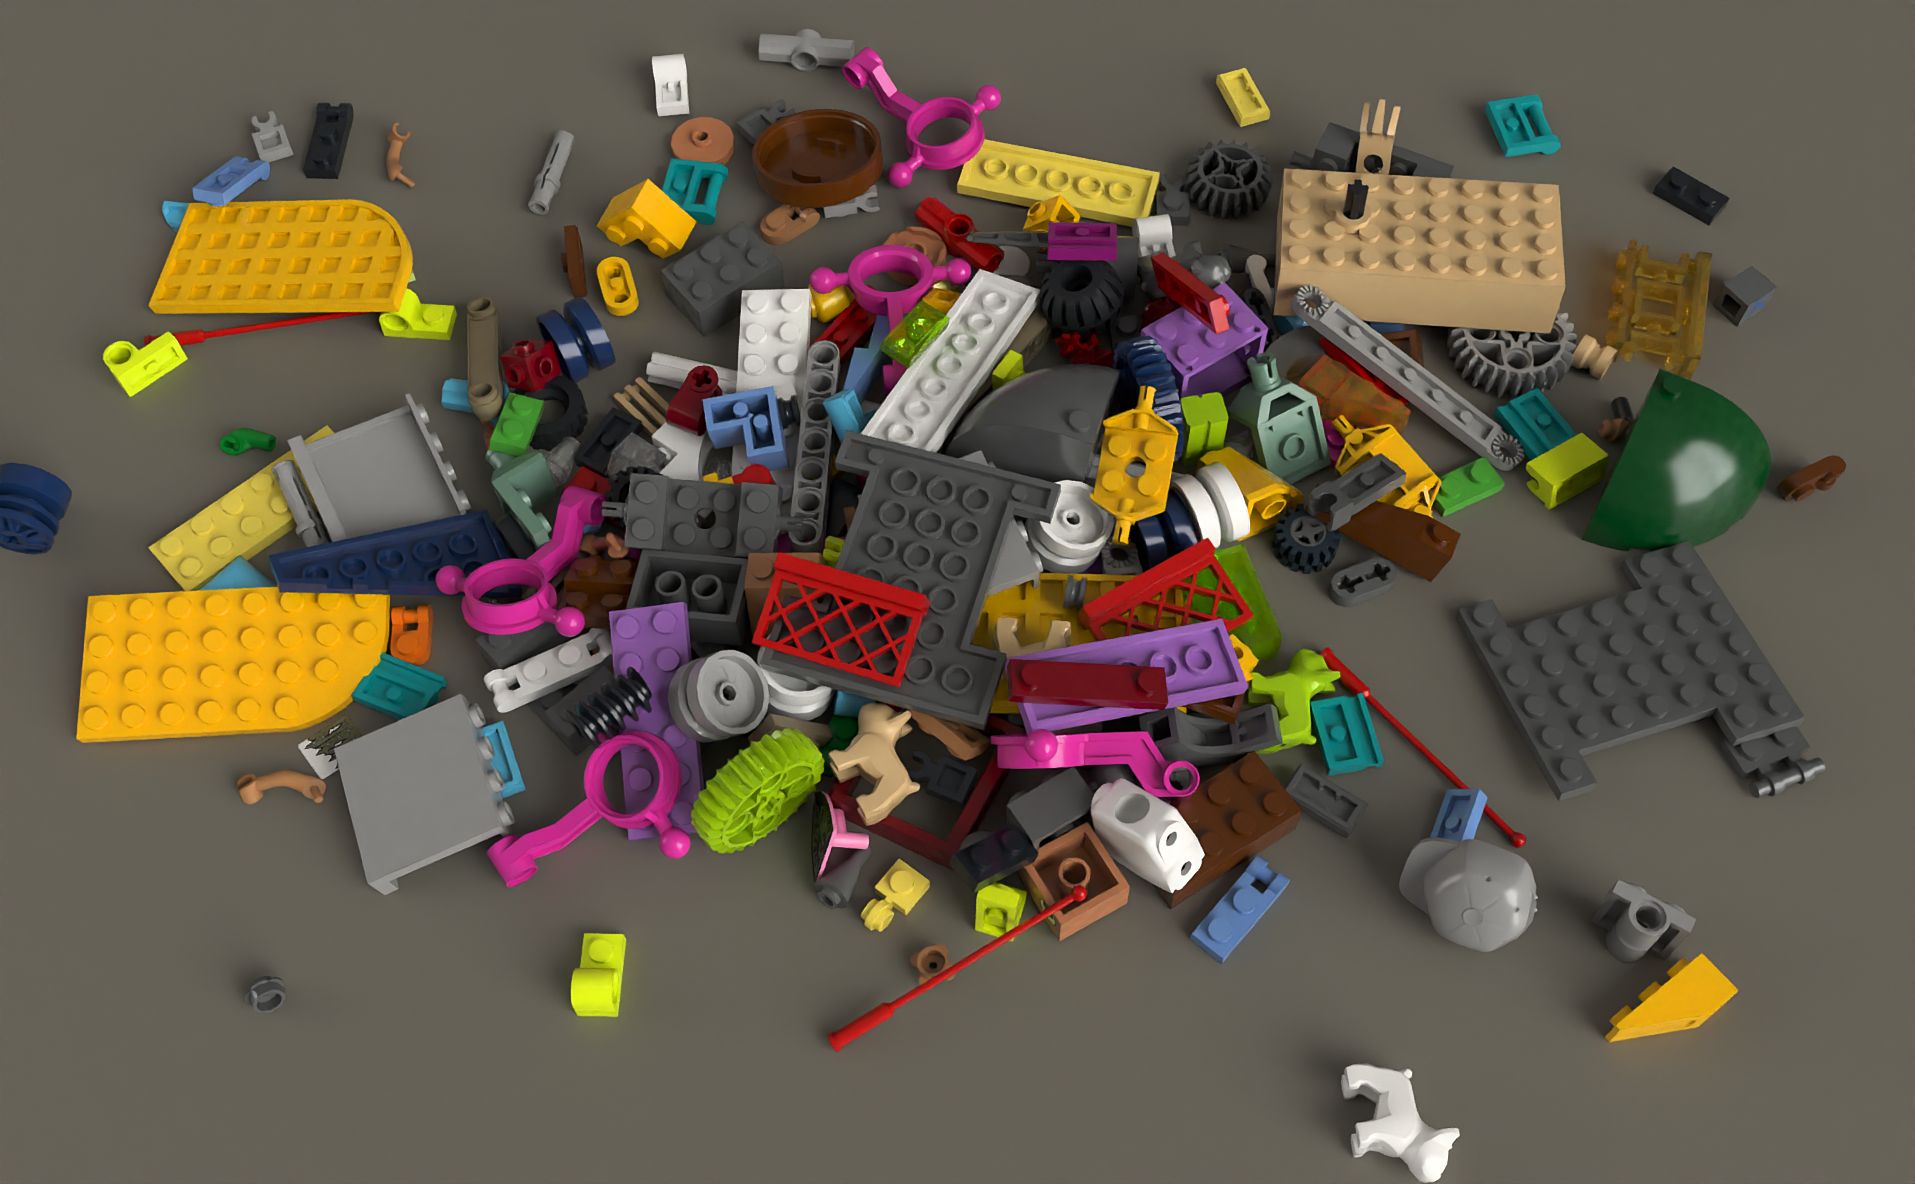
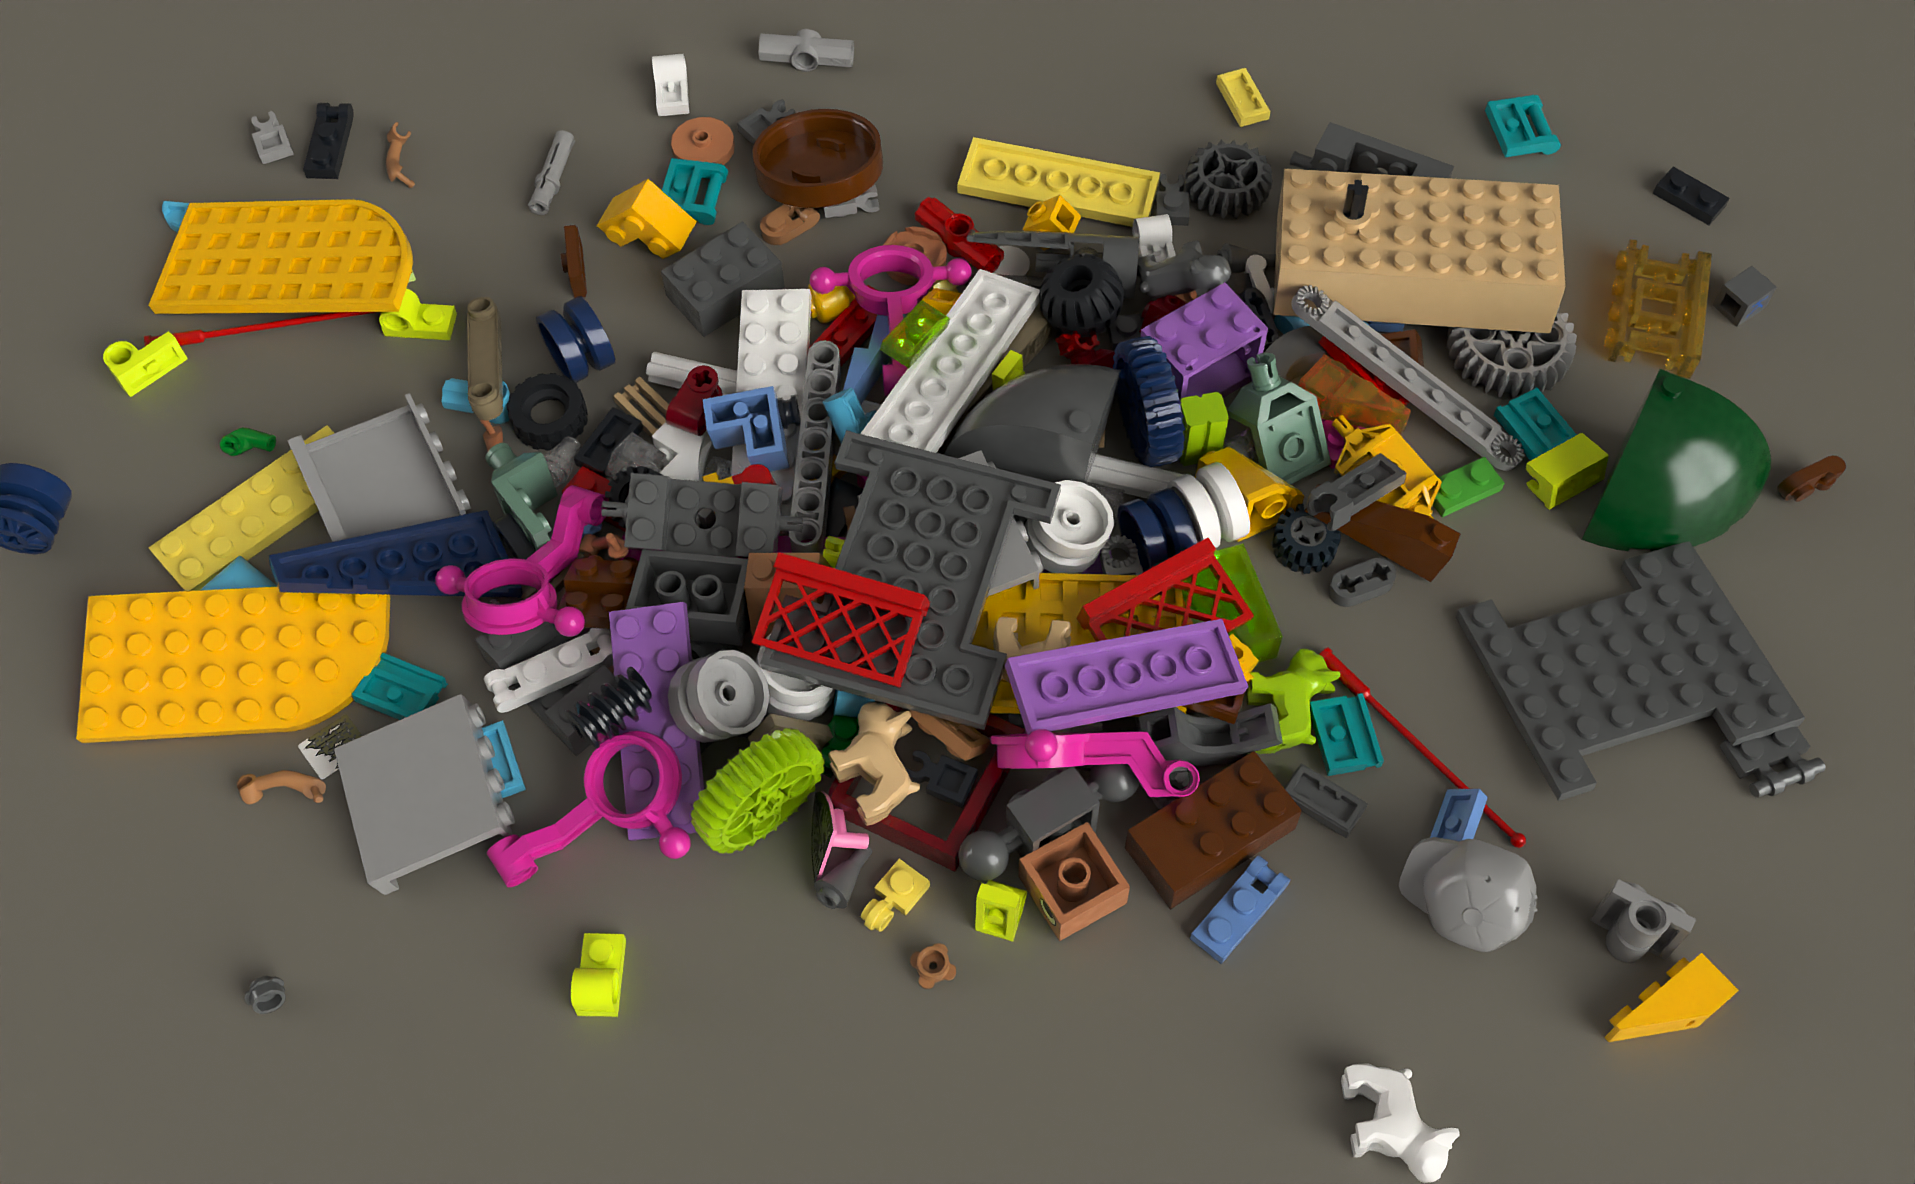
(230, 180): medium blue plate -> none
(308, 524): light grey pin -> none
(412, 645): orange plate -> none
(516, 424): bright green plate -> none
(530, 364): dark red brick -> none
(617, 286): yellow plate -> none
(868, 70): dark pink piece -> none
(885, 1010): red piece -> none
(993, 858): black plate -> none
(1074, 593): dark grey bush -> none
(1082, 241): magenta plate -> none
(1087, 684): dark red plate -> none
(1131, 438): yellow plate -> none
(1135, 833): white piece -> none
(1191, 293): red plate -> none
(1376, 141): tan piece -> none
(1590, 355): tan wheel -> none
(1623, 419): arm -> none

